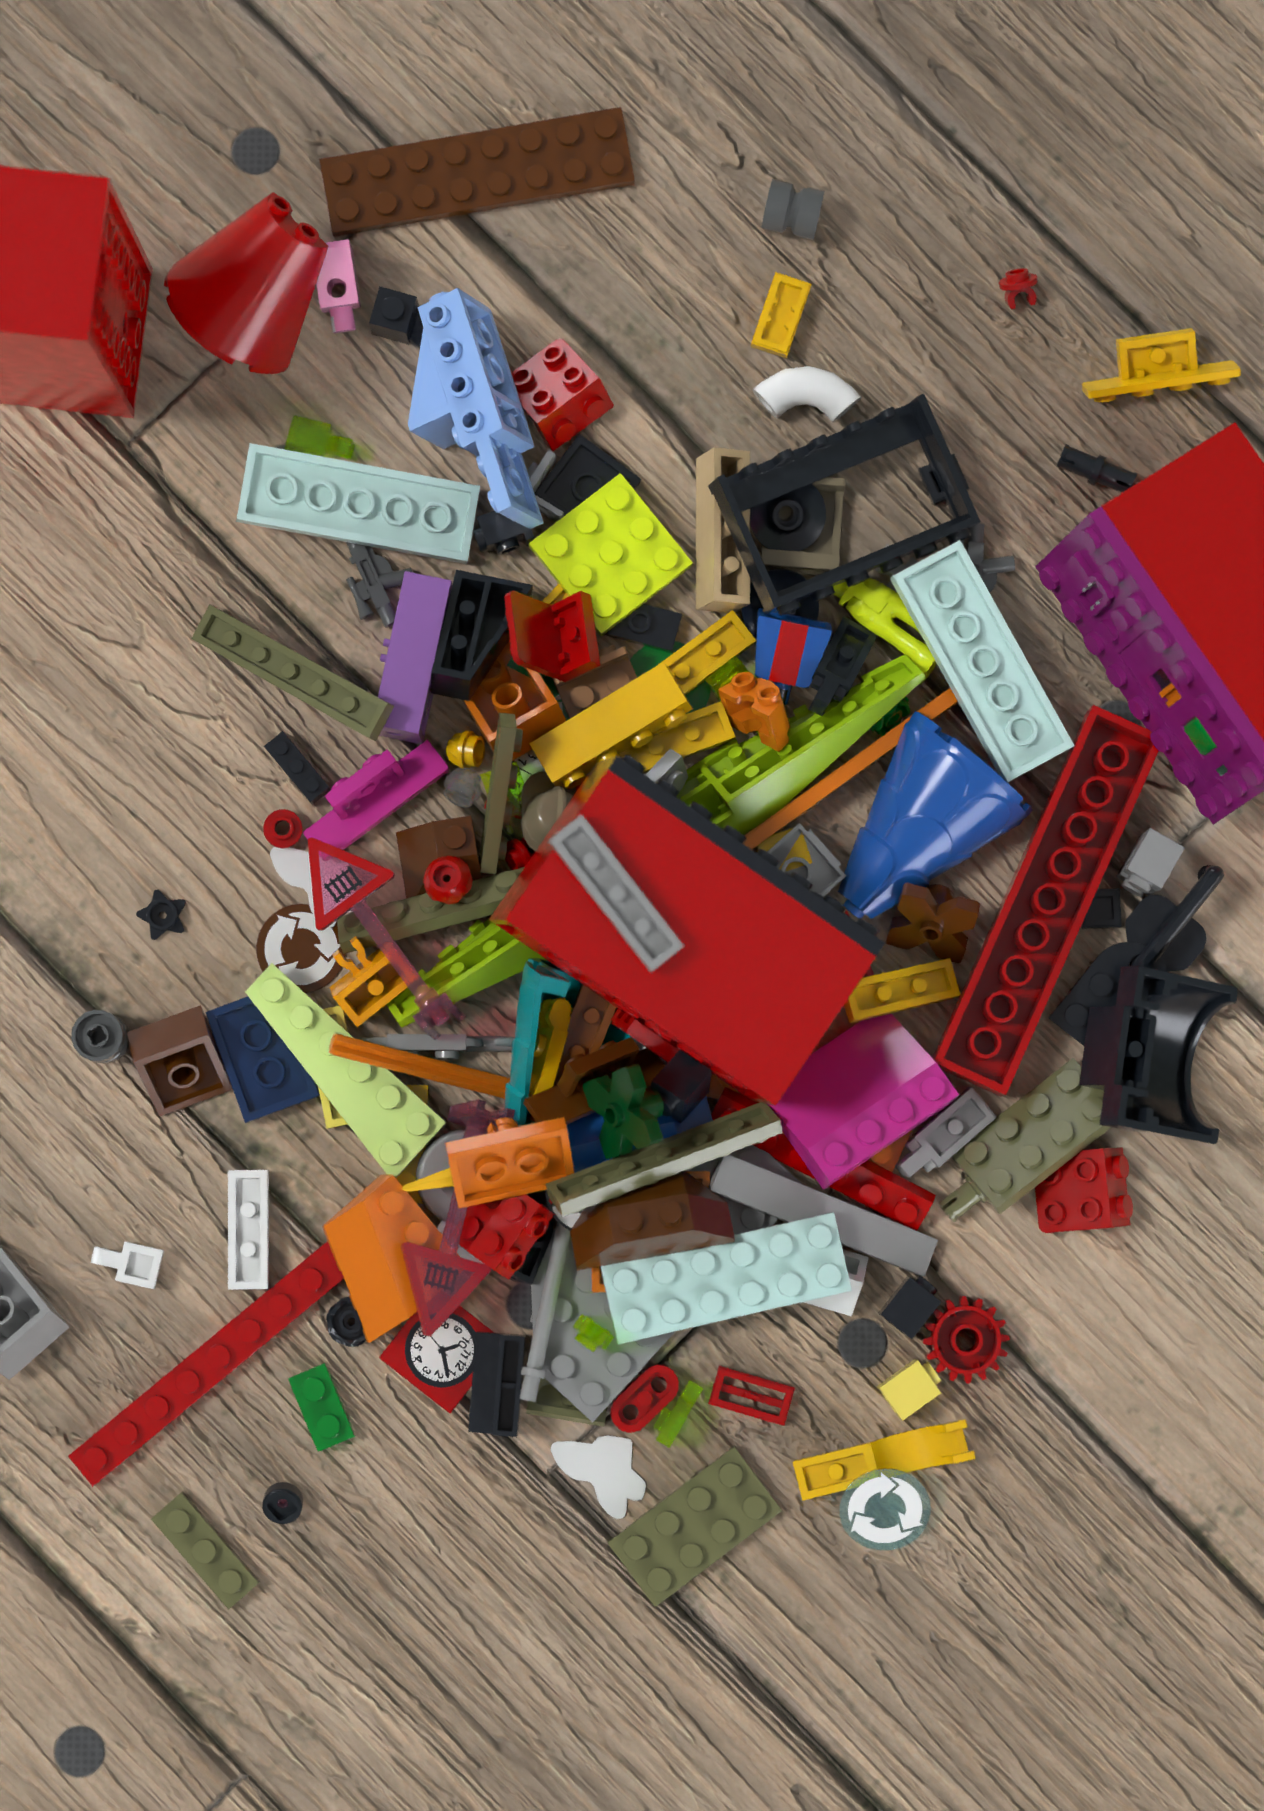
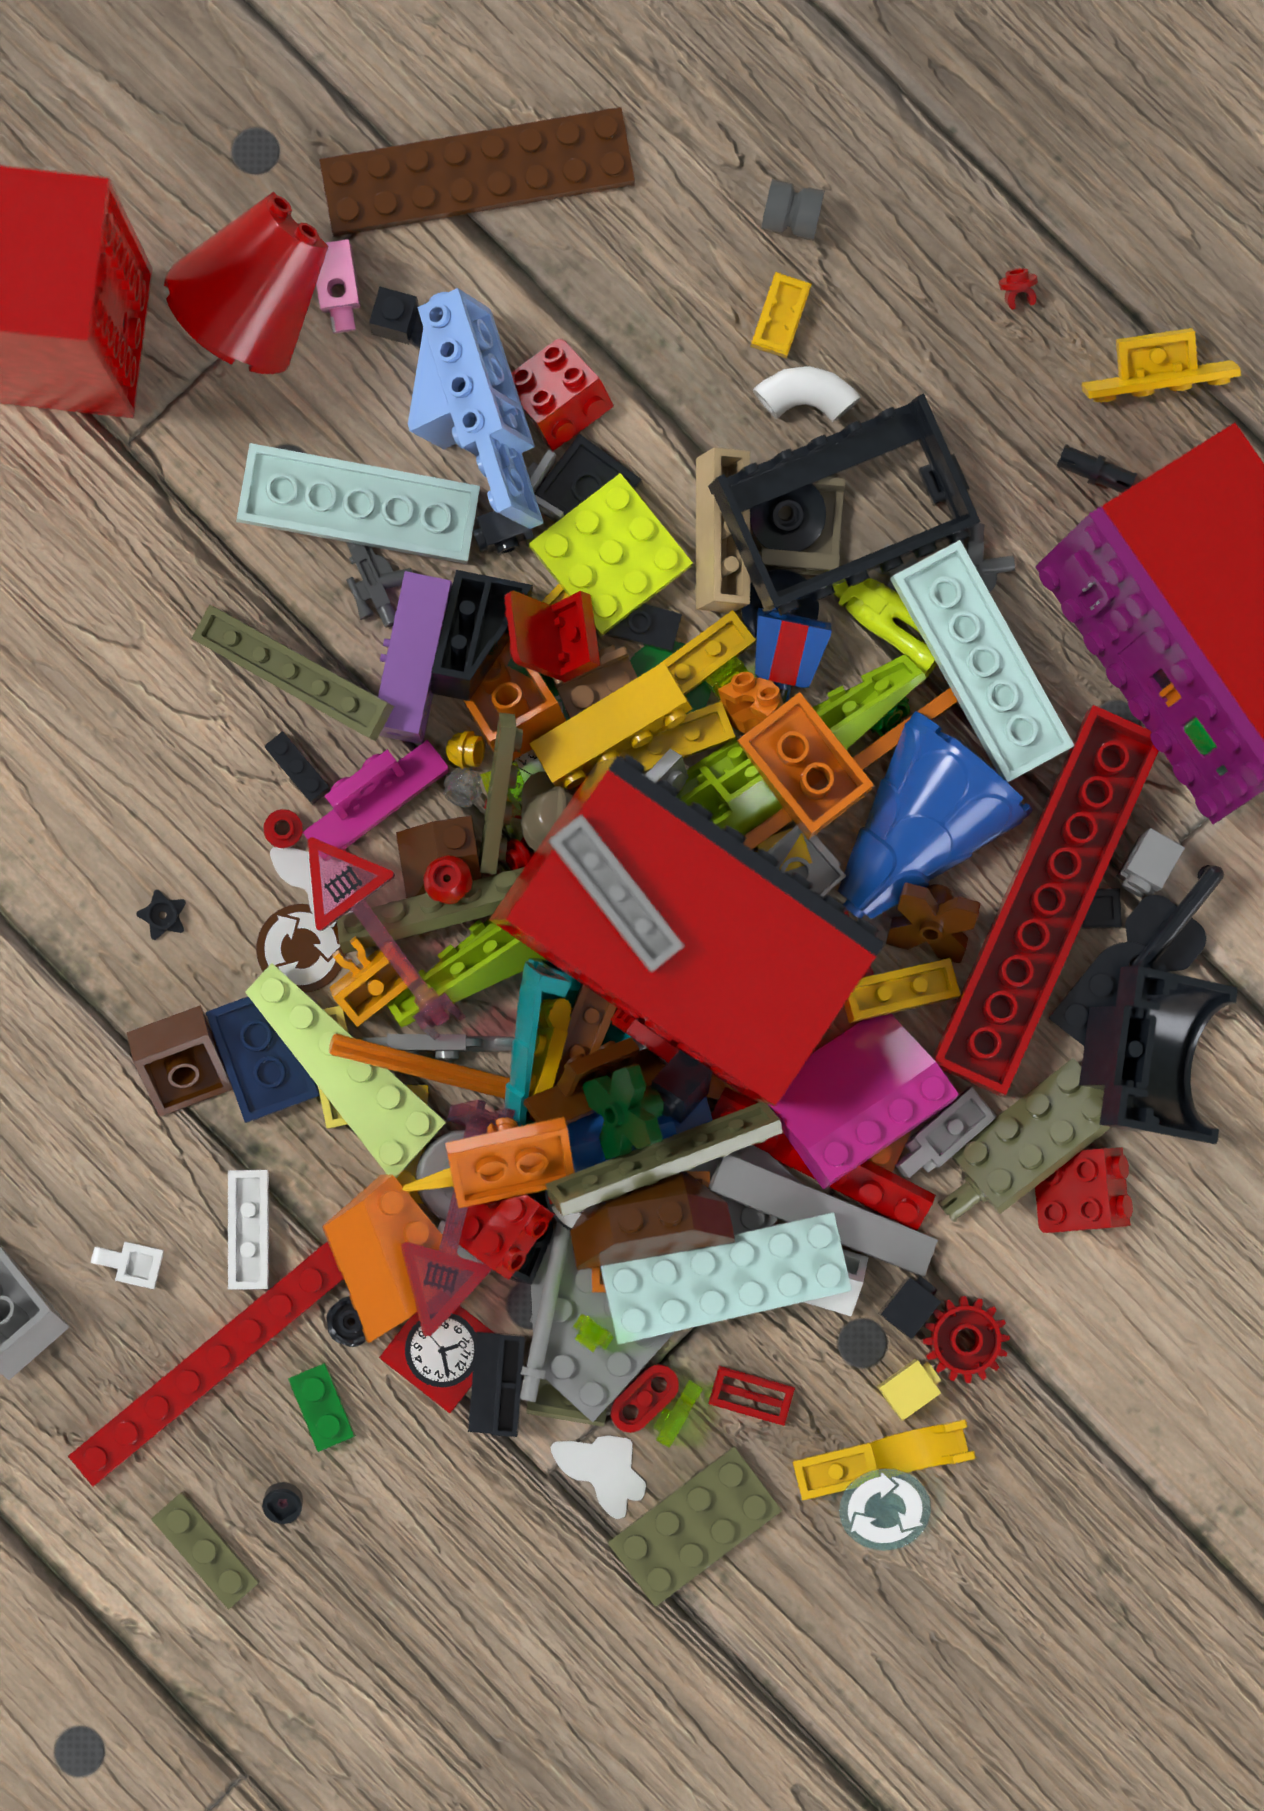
(100, 1036): dark grey wheel -> none
(314, 438): clear neon green plate -> none
(805, 765): none -> orange slope
(840, 664): black hinge -> none

